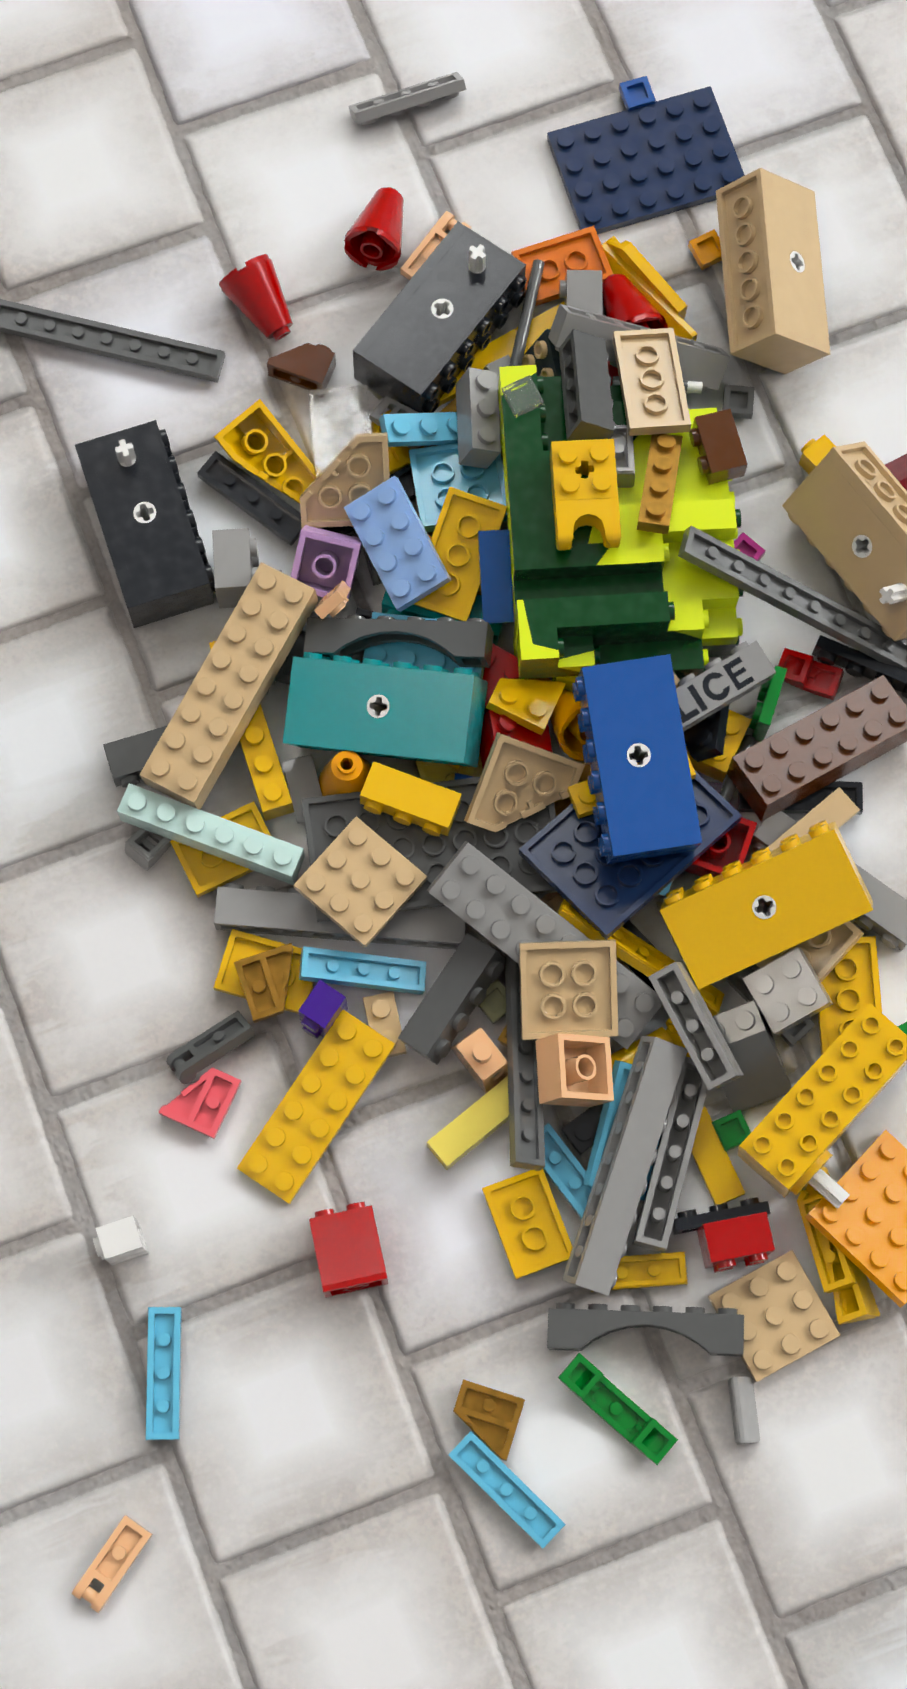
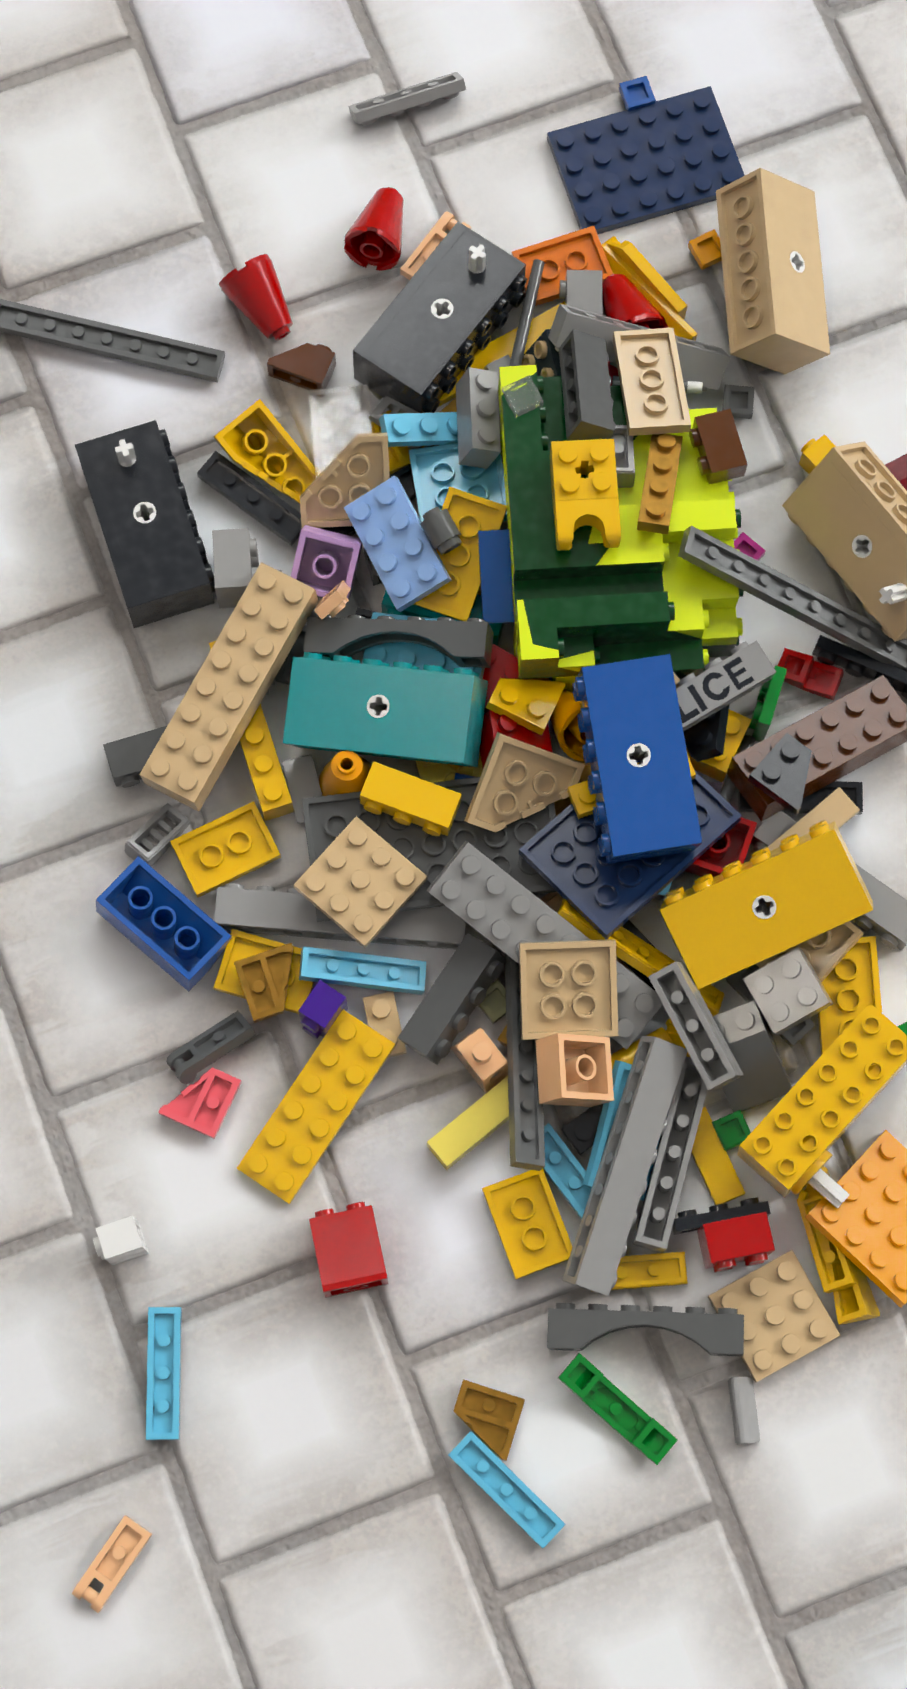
(163, 923): none -> blue slope
(211, 834): light aqua brick -> none
(441, 530): none -> dark grey brick
(784, 773): none -> wing

